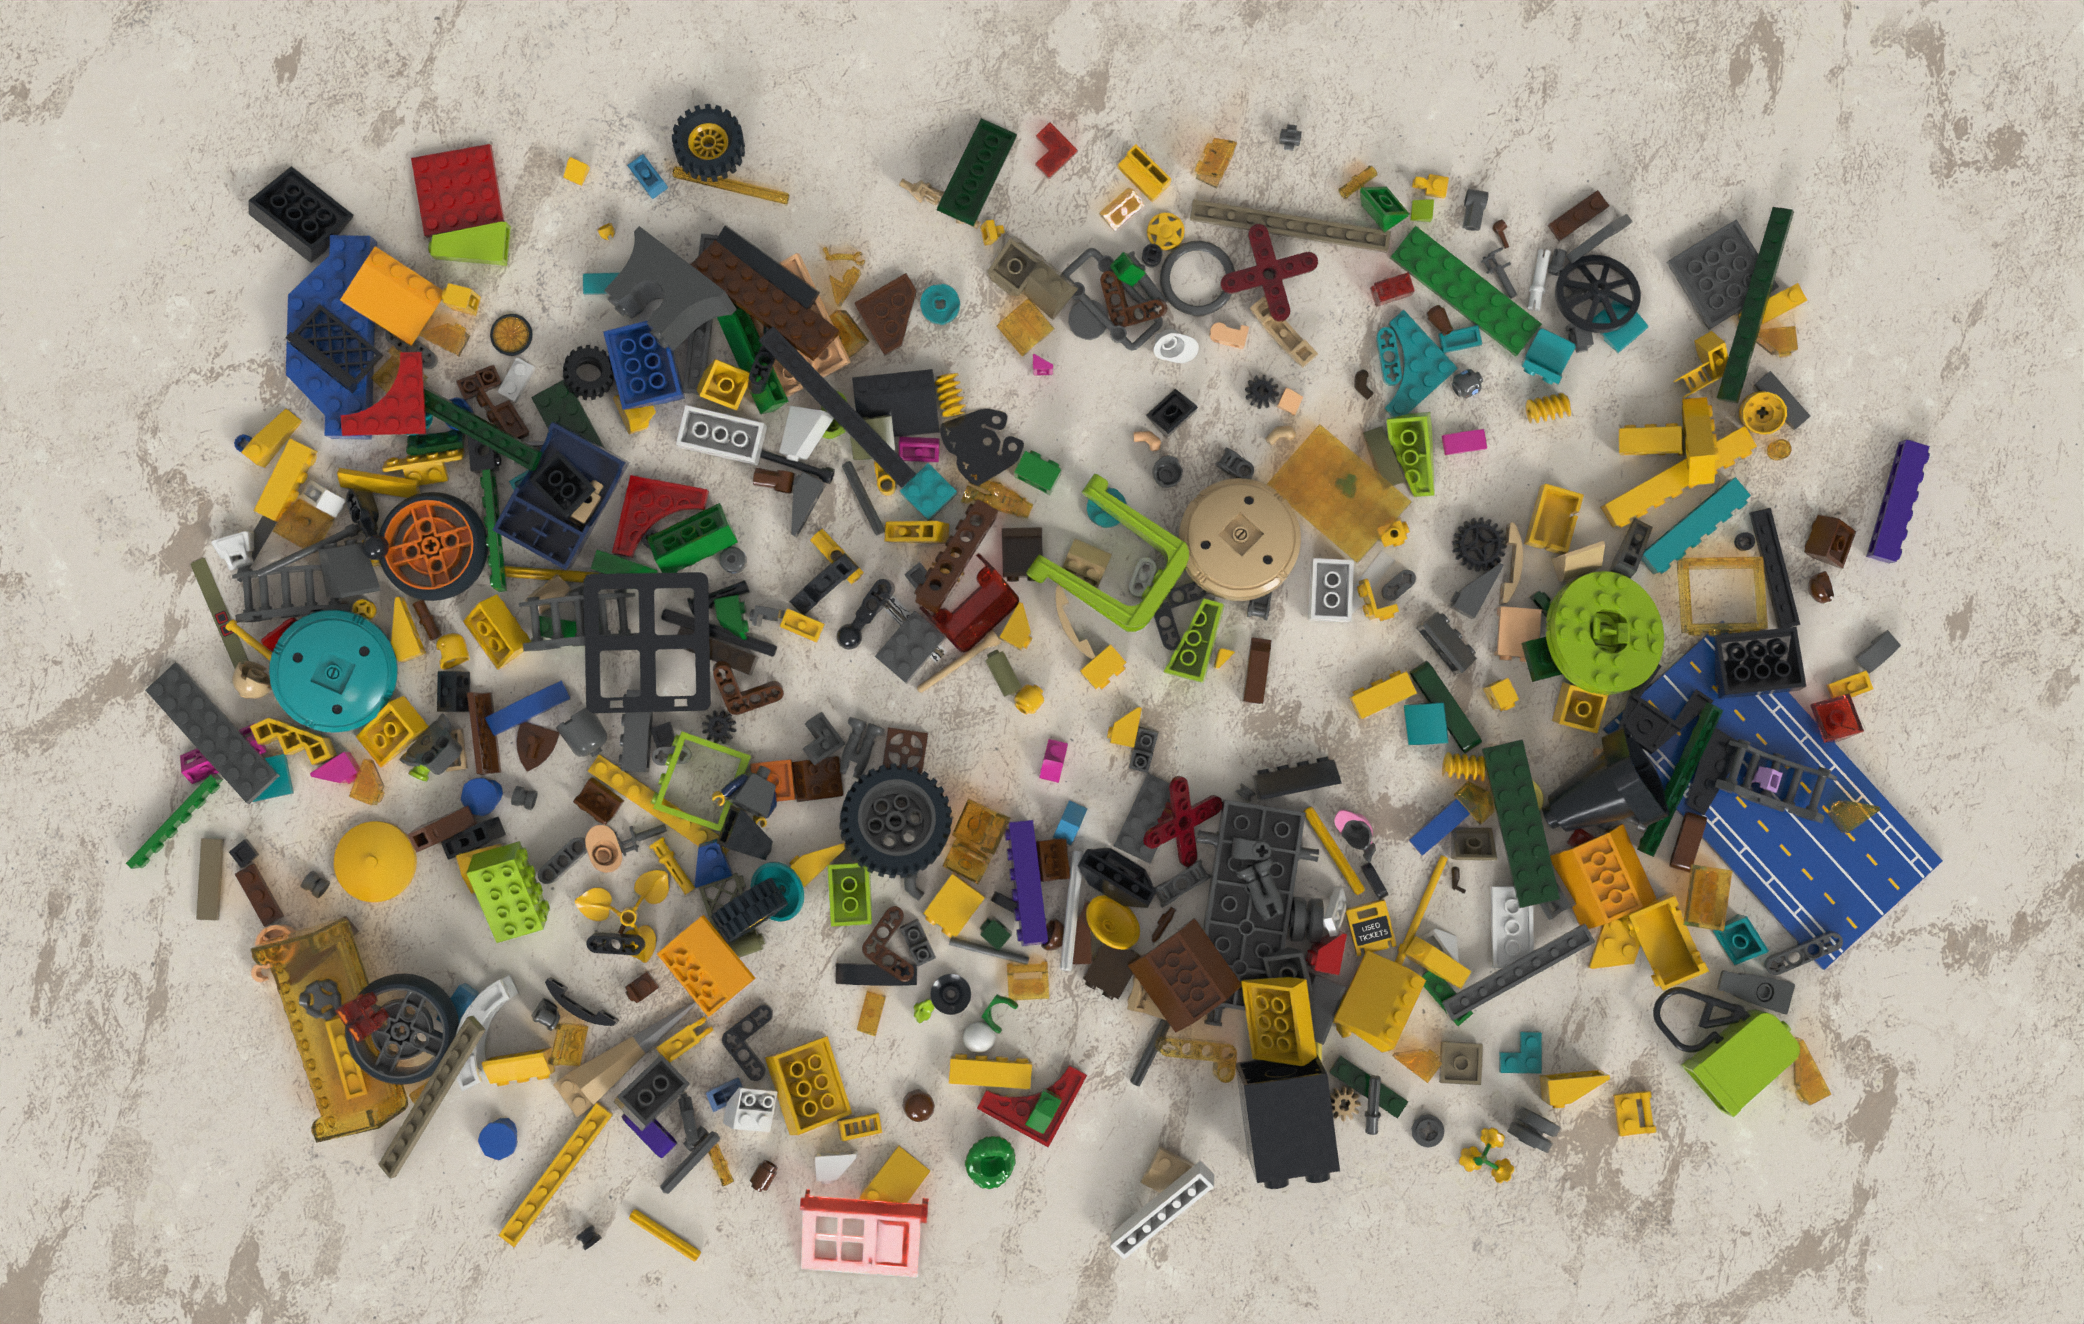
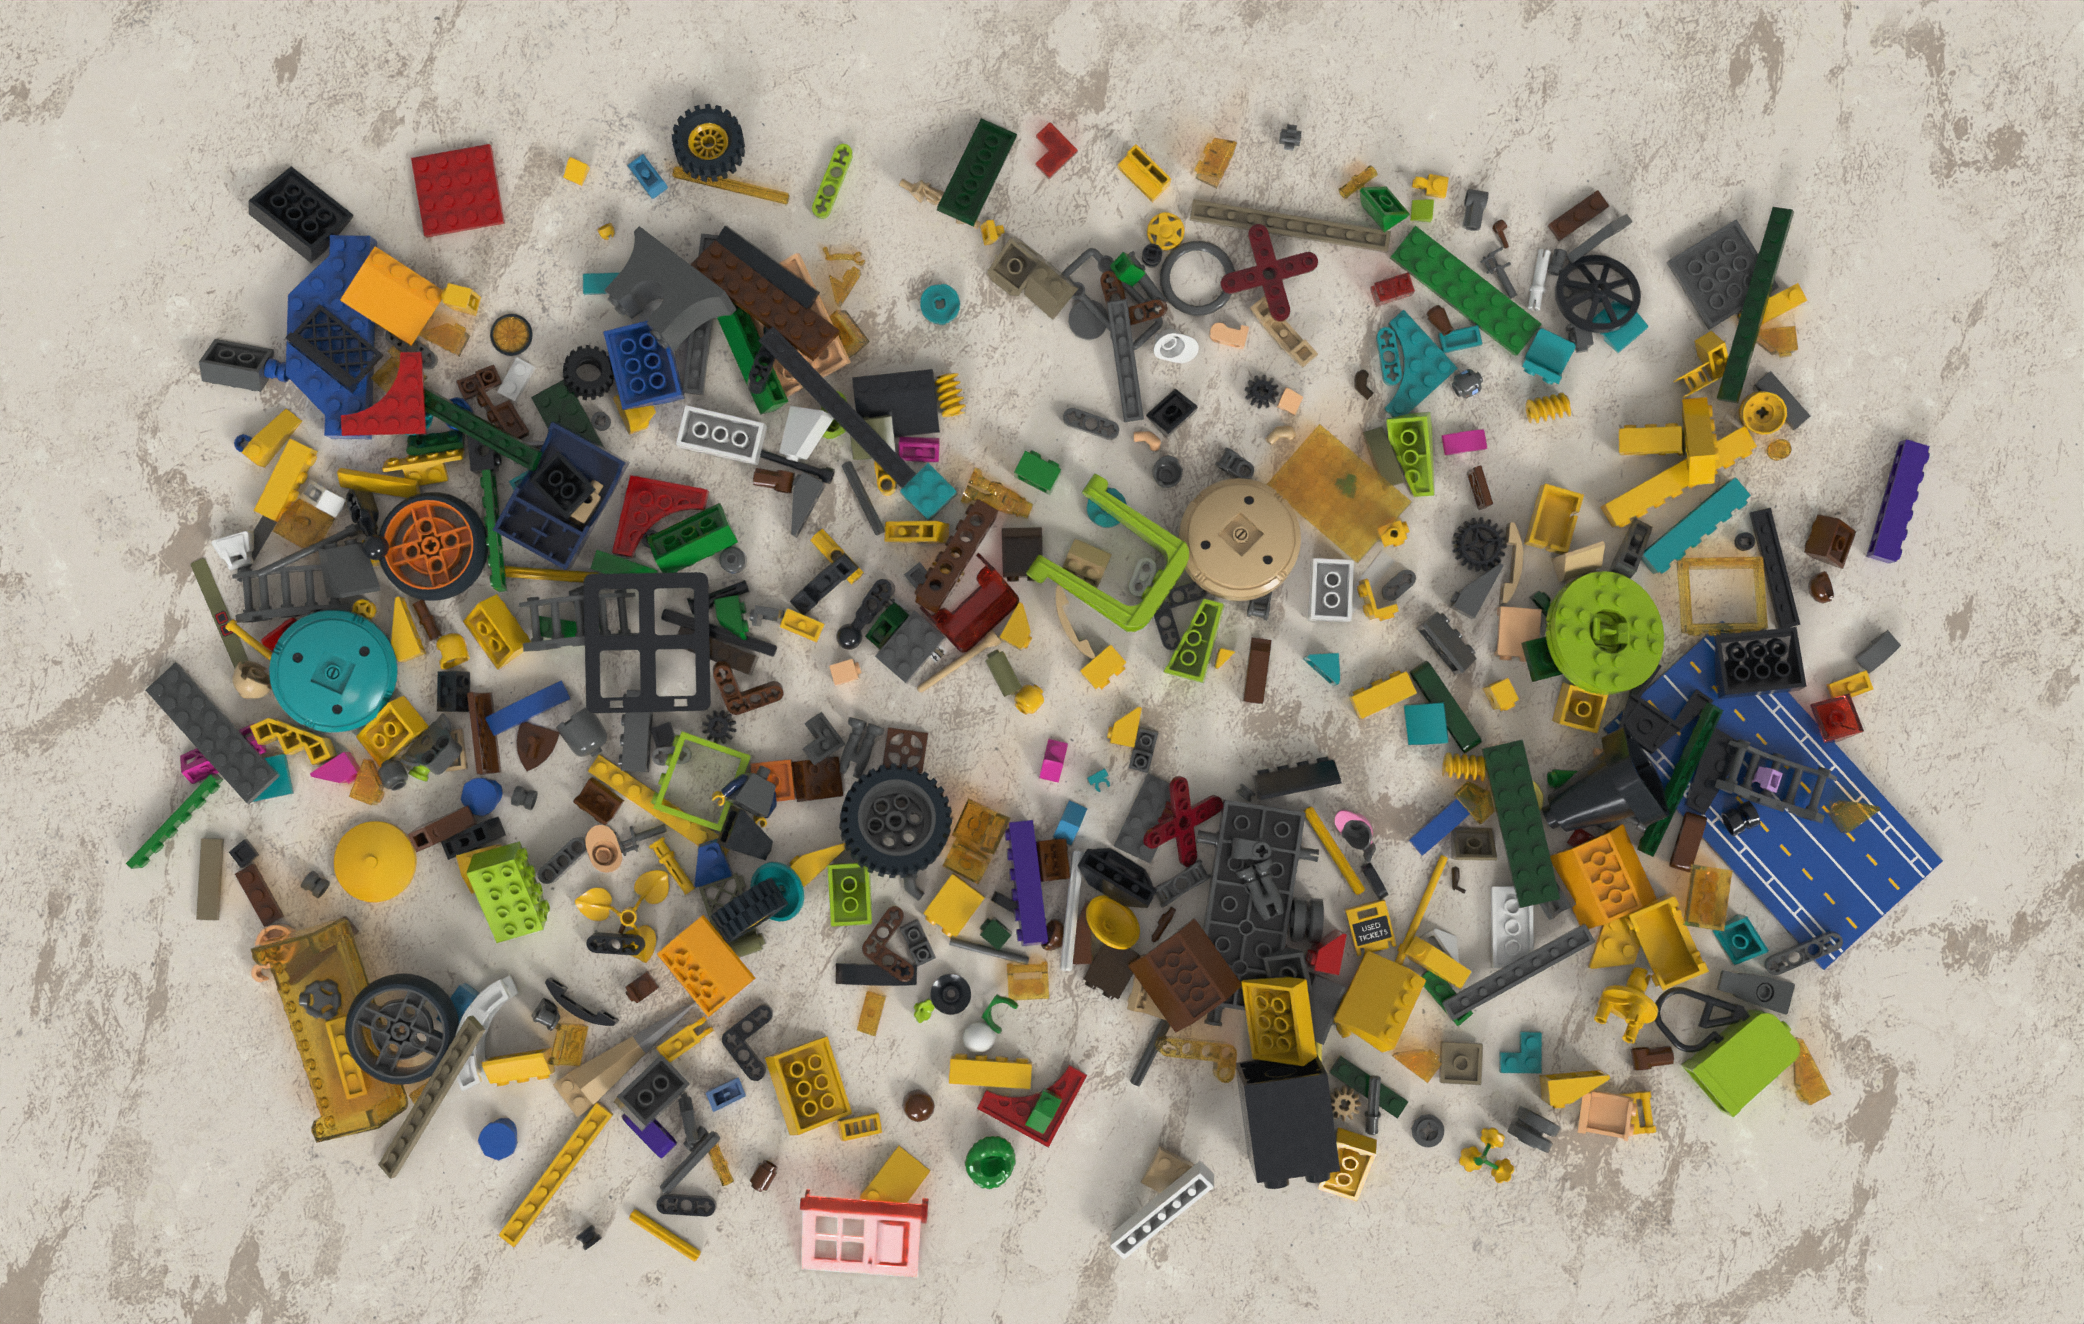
(235, 365): none -> dark grey slope
(275, 369): none -> blue wheel
(368, 1023): clear red hips -> none
(393, 775): none -> dark grey head
(473, 245): lime slope -> none
(552, 589): tan slope -> none
(603, 415): none -> dark grey bush
(672, 1199): none -> black beam
(723, 384): yellow slope -> none
(750, 1109): white slope -> none
(832, 1165): white slope -> none
(835, 182): none -> lime beam
(845, 671): none -> light nougat brick
(887, 625): none -> dark green slope
(888, 312): reddish brown plate -> none
(969, 445): black piece -> none
(1025, 327): clear yellow slope -> none
(1041, 366): dark pink slope -> none
(1075, 423): none -> dark grey beam
(1097, 778): none -> teal tile
(1121, 208): clear yellow slope -> none
(1125, 360): none -> dark grey tile
(1326, 665): none -> teal slope
(1335, 911): white plate -> none
(1355, 1160): none -> yellow slope
(1479, 488): none -> reddish brown piece
(1558, 777): none -> green cone
(1607, 1114): none -> light nougat panel
(1628, 1003): none -> yellow piece
(1646, 1058): none -> reddish brown piece
(1734, 822): none -> black wheel

